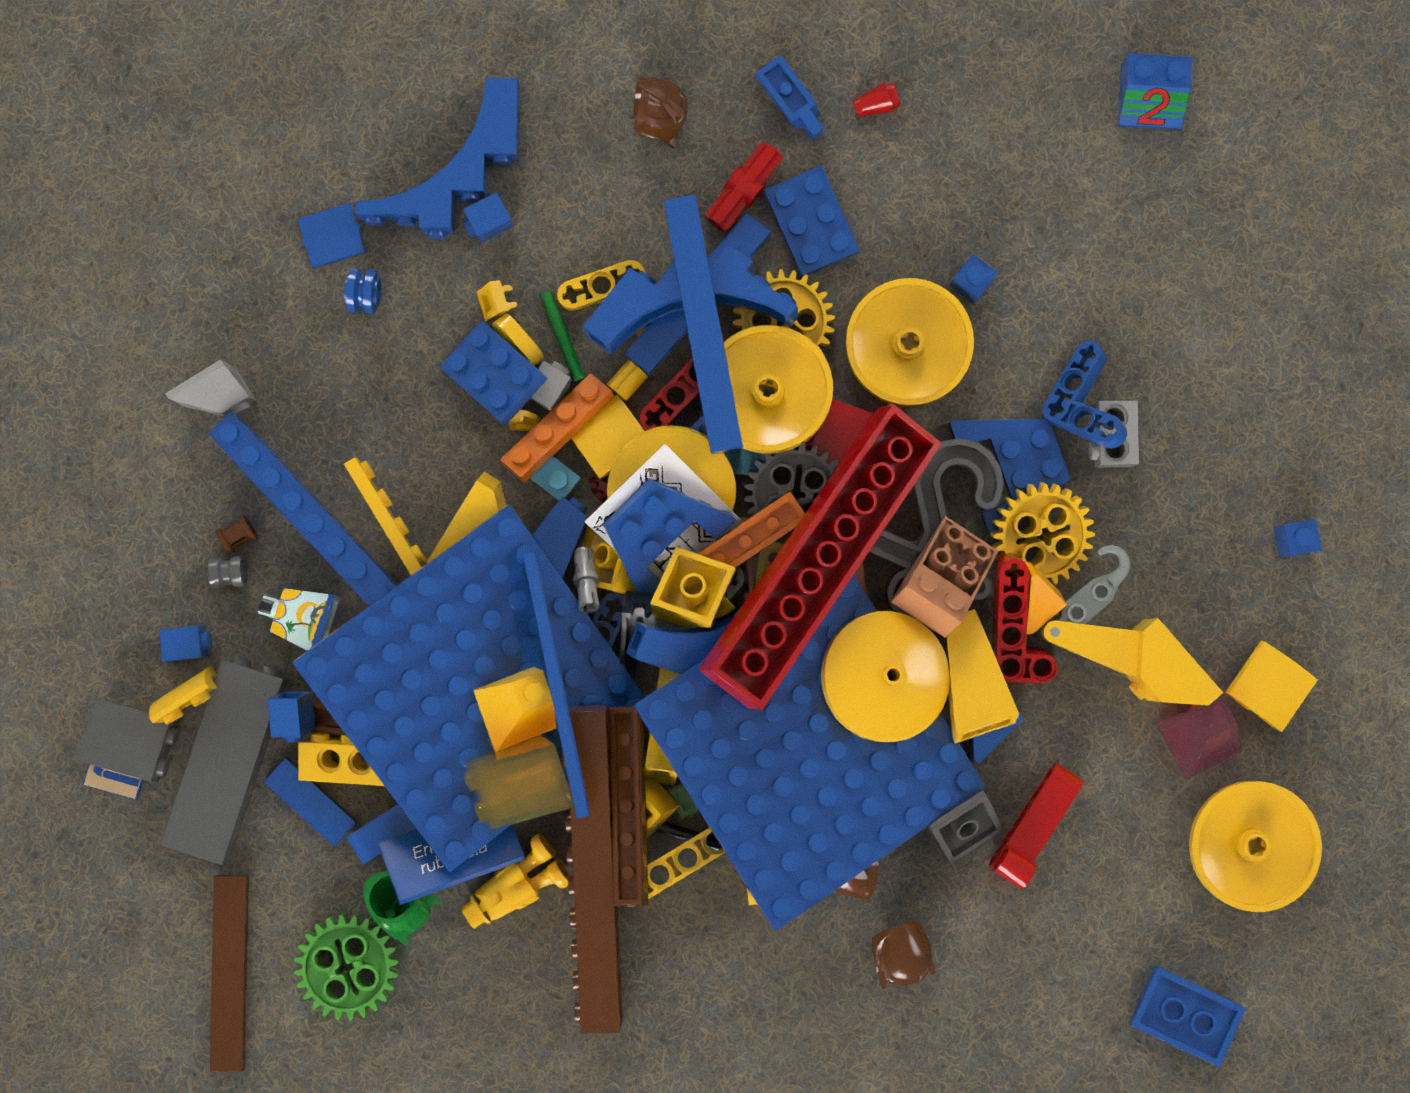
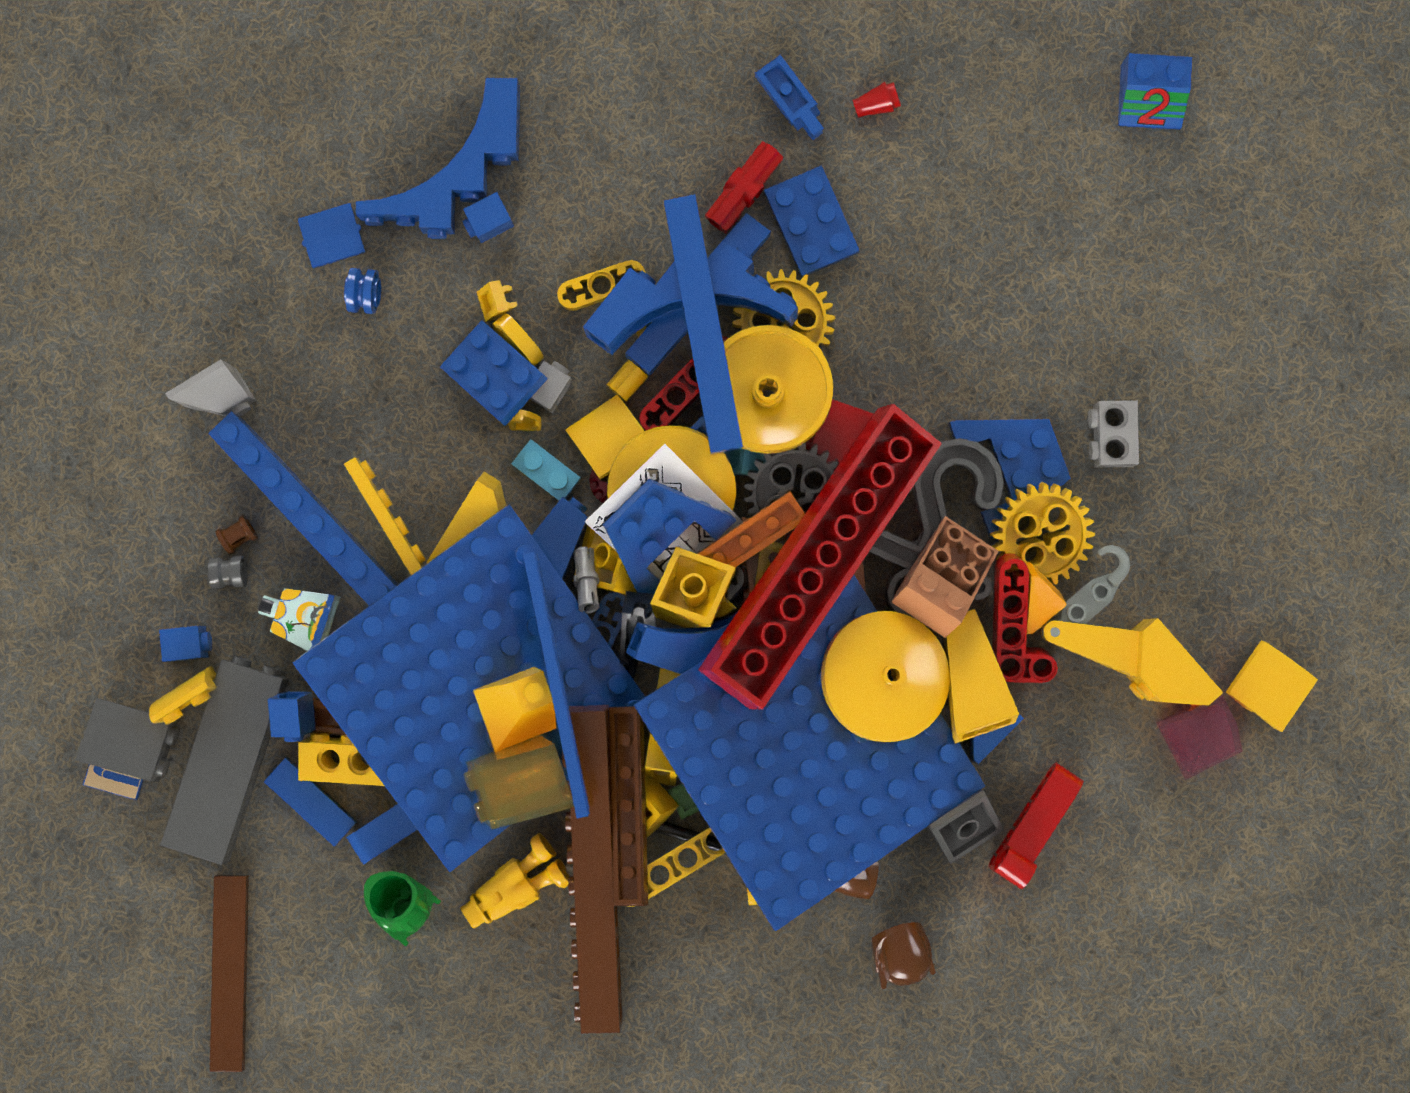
(318, 975): bright green gear -> none
(419, 871): blue tile -> none
(557, 428): orange plate -> none
(562, 337): green bar -> none
(659, 109): reddish brown helmet -> none
(909, 342): yellow dish -> none
(973, 278): blue brick -> none
(1074, 408): blue beam -> none
(1187, 1016): blue plate -> none
(1255, 846): yellow dish -> none
(1297, 538): blue brick -> none

